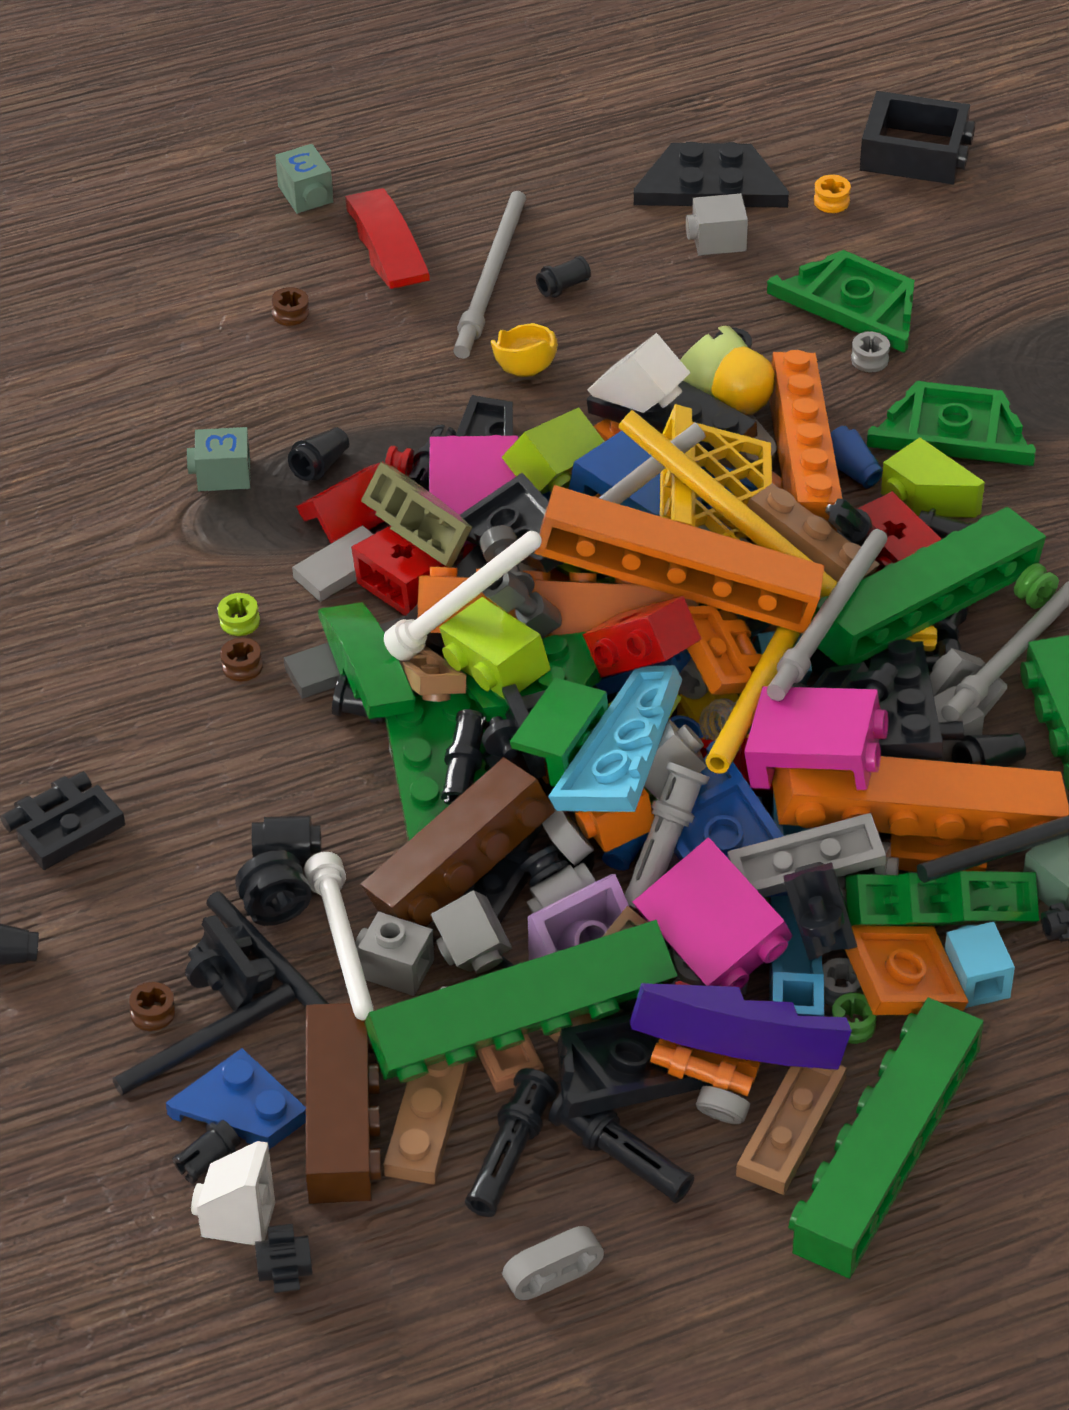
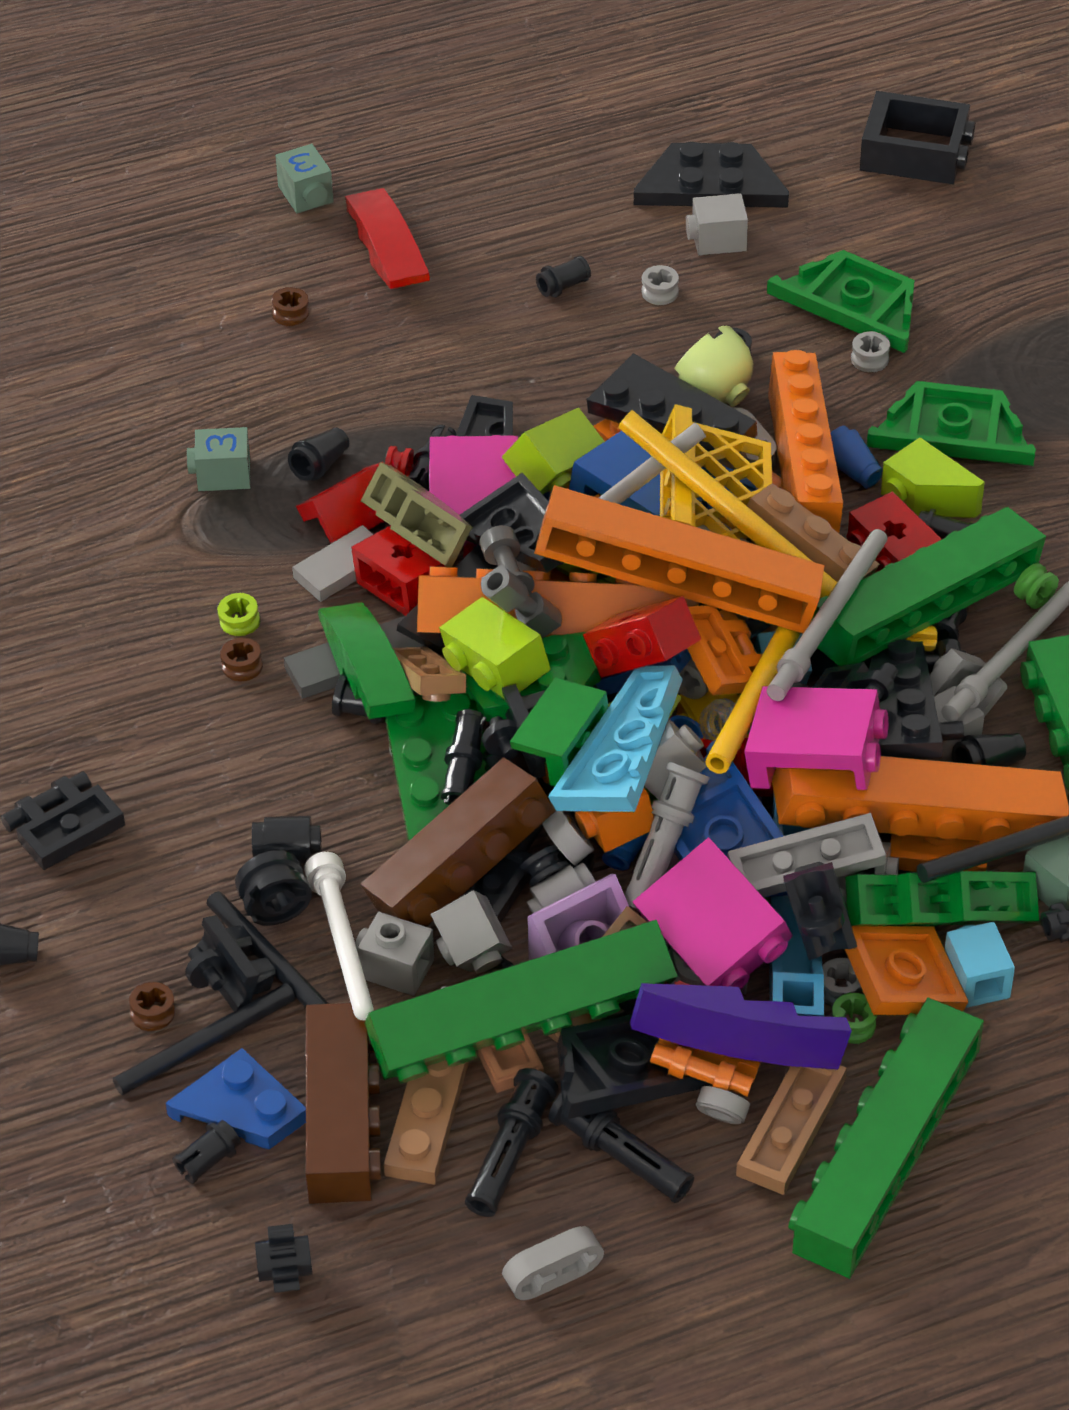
(236, 1196): white slope -> none
(409, 636): white piece -> none
(473, 320): light grey bar -> none
(525, 349): yellow hair -> none
(643, 377): white slope -> none
(660, 285): none -> light grey bush
(744, 380): yellow hair -> none
(832, 193): light orange bush -> none
(850, 522): black axle -> none

